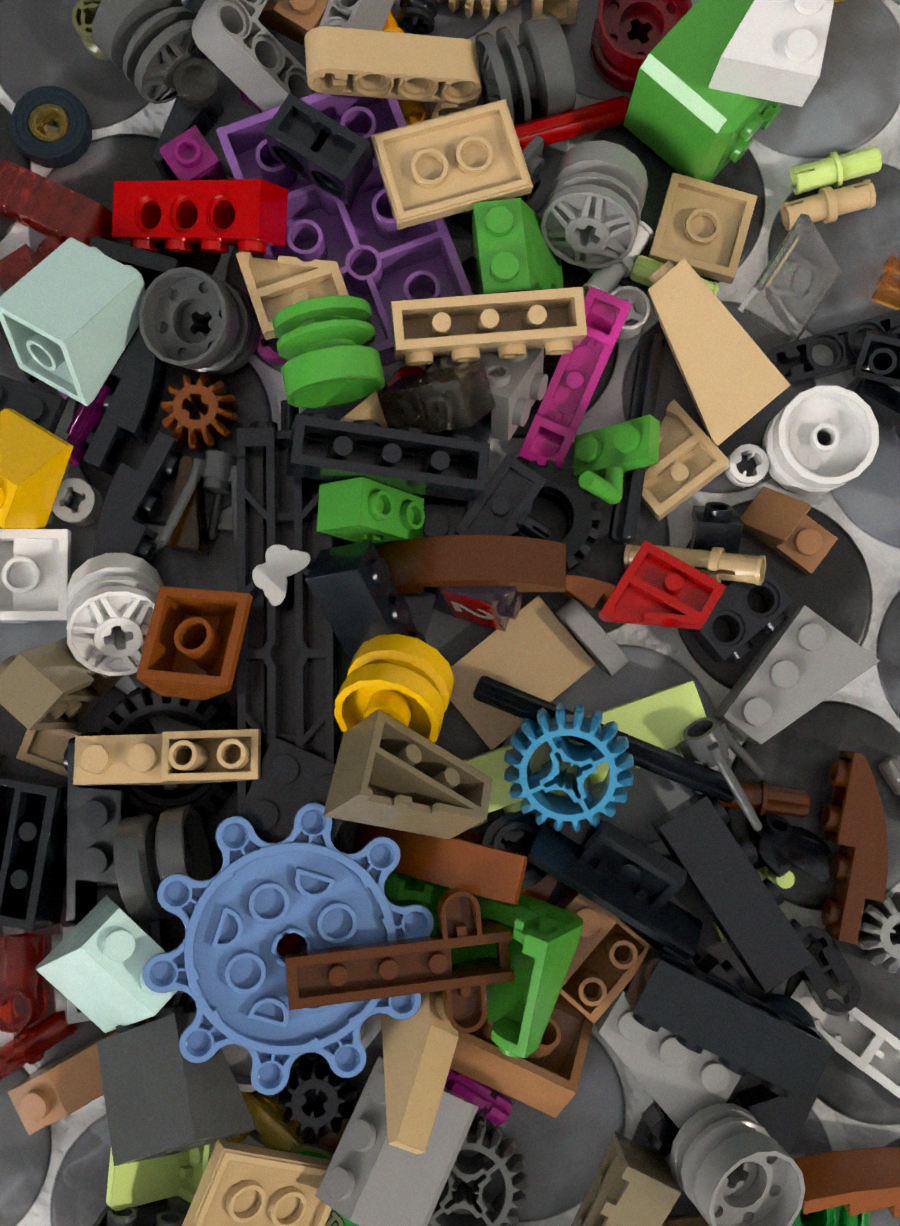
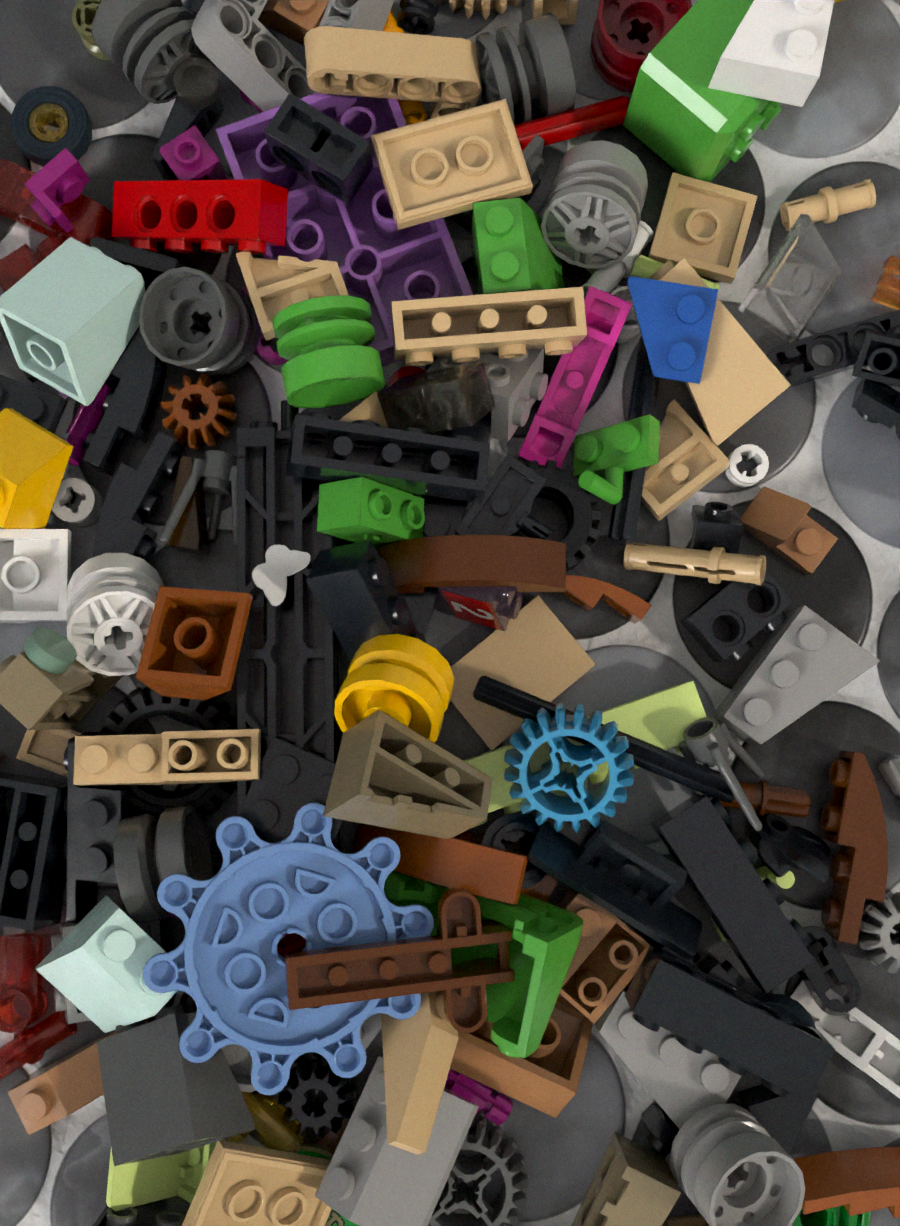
(49, 650): none -> sand green tile
(57, 184): none -> magenta bracket
(591, 637): light grey beam -> none
(662, 592): red wing -> none
(674, 326): none -> blue wing
(821, 440): white wheel -> none
(835, 169): yellowish green axle -> none

